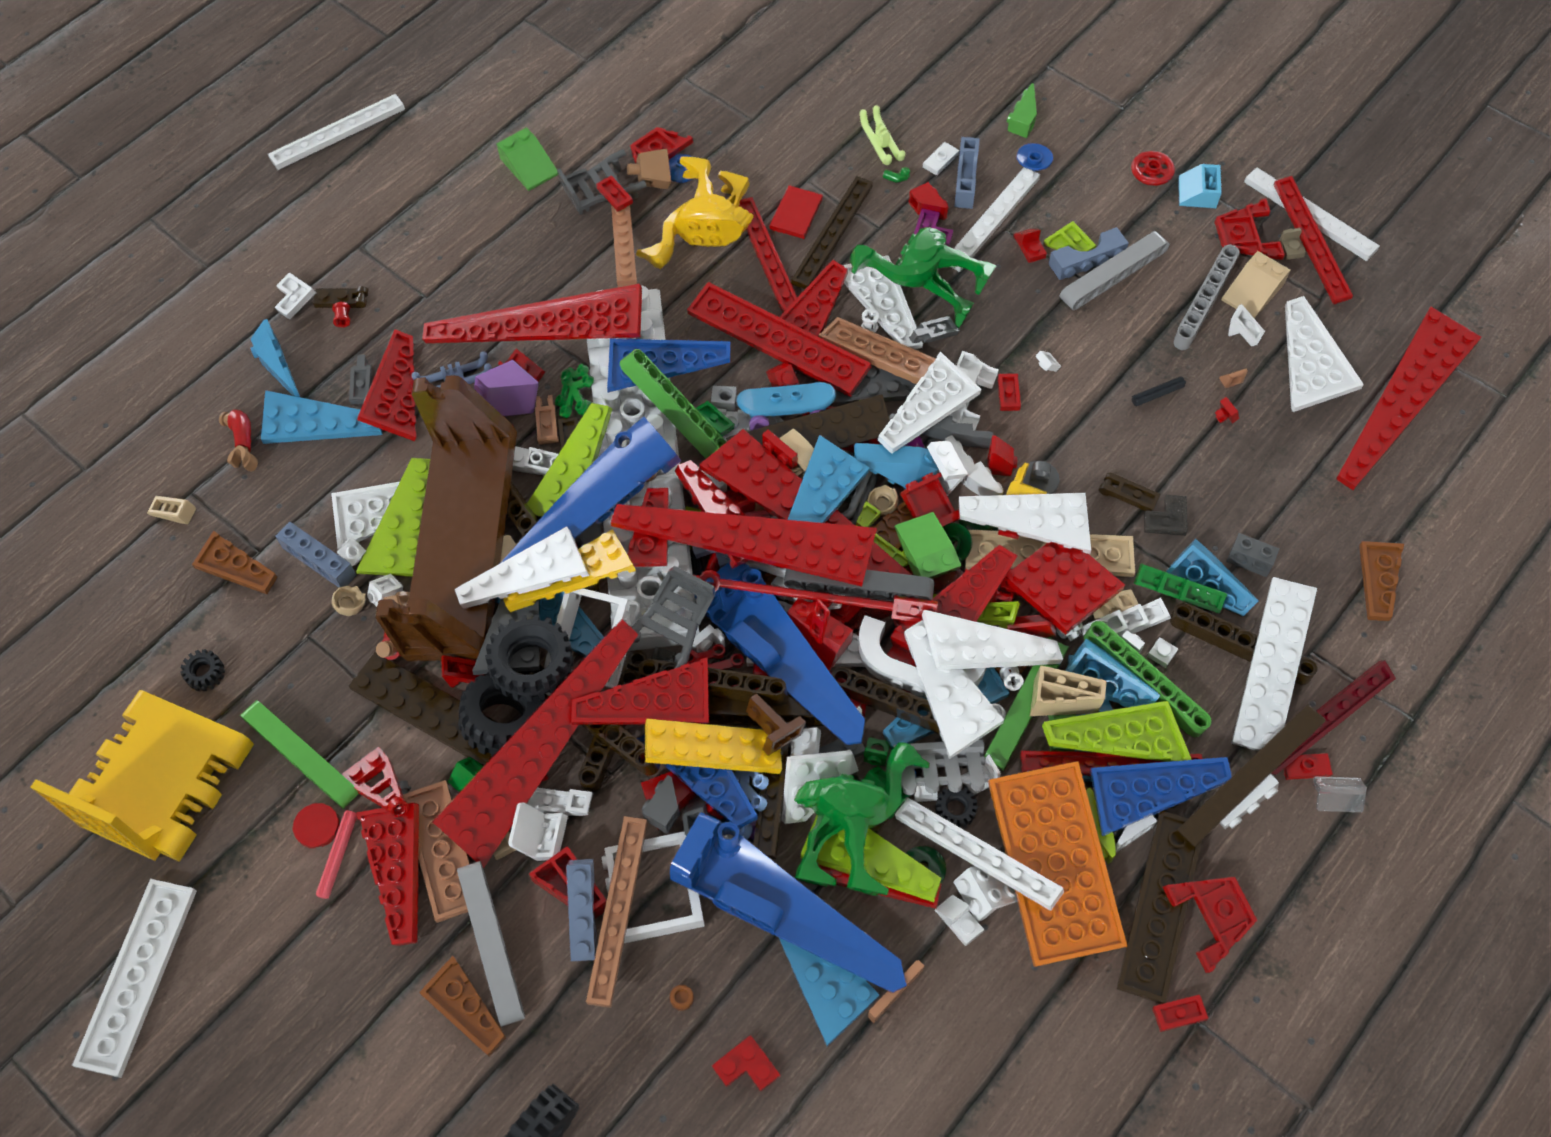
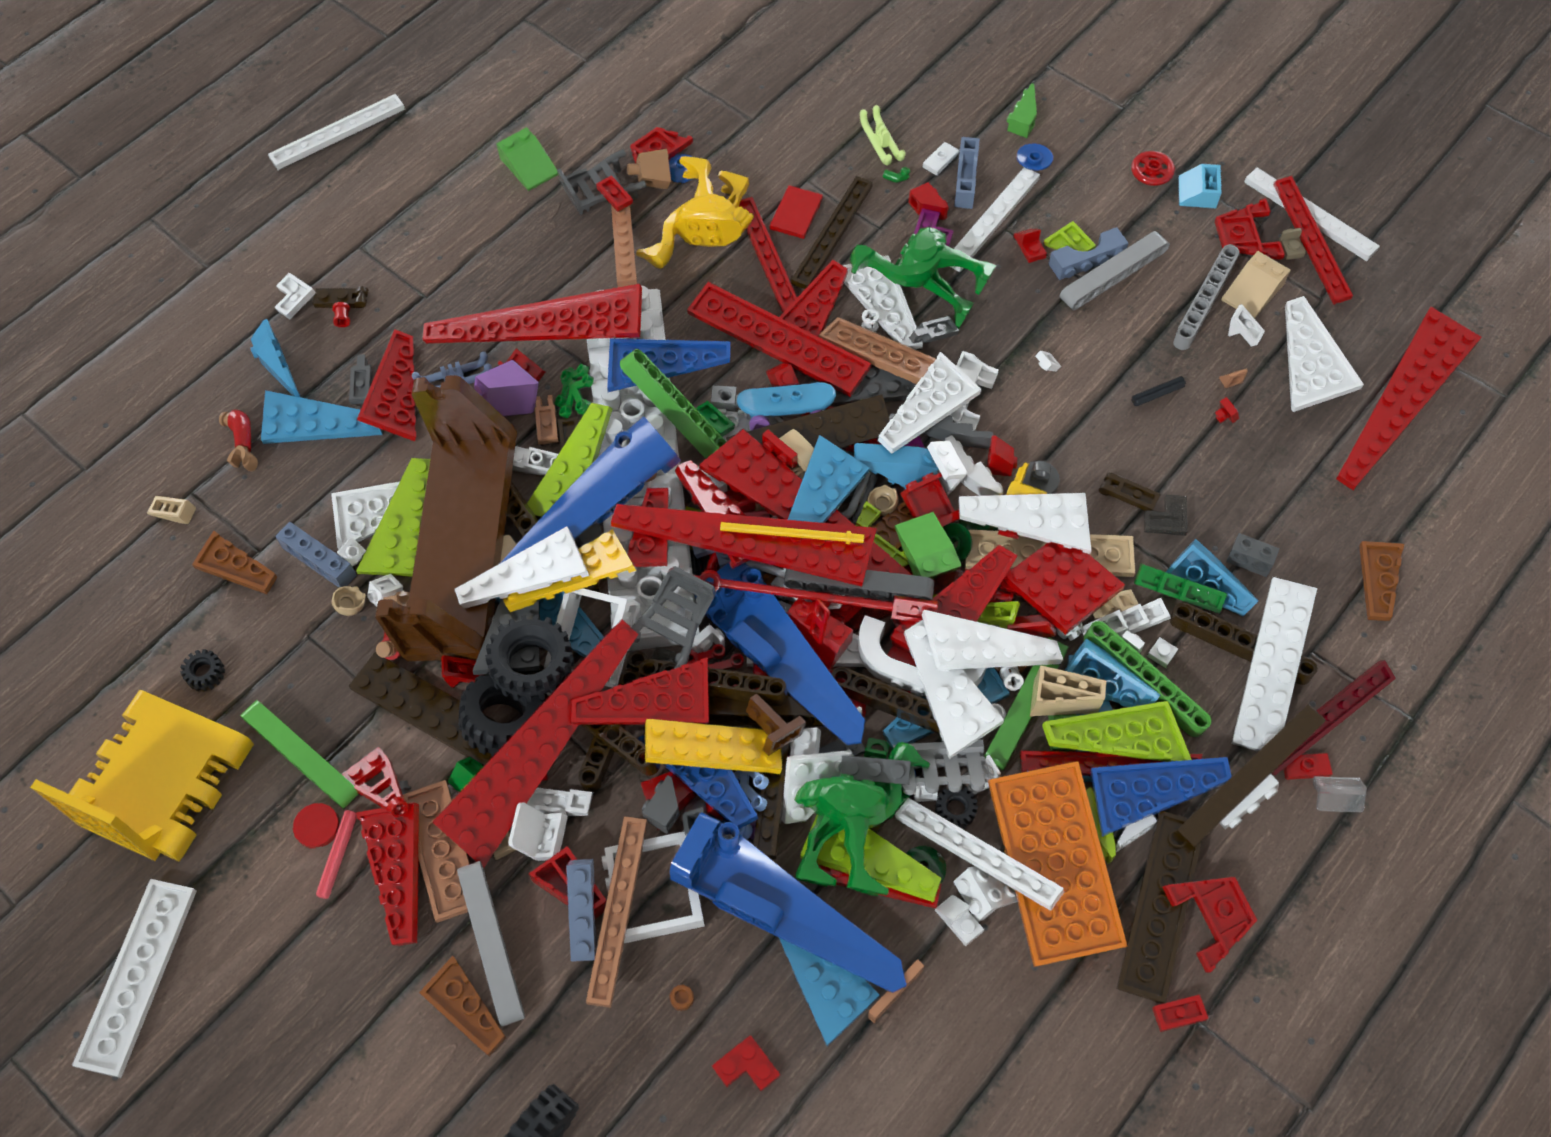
(791, 532): none -> yellow bar
(877, 769): none -> dark grey plate
(1009, 392): red plate -> none

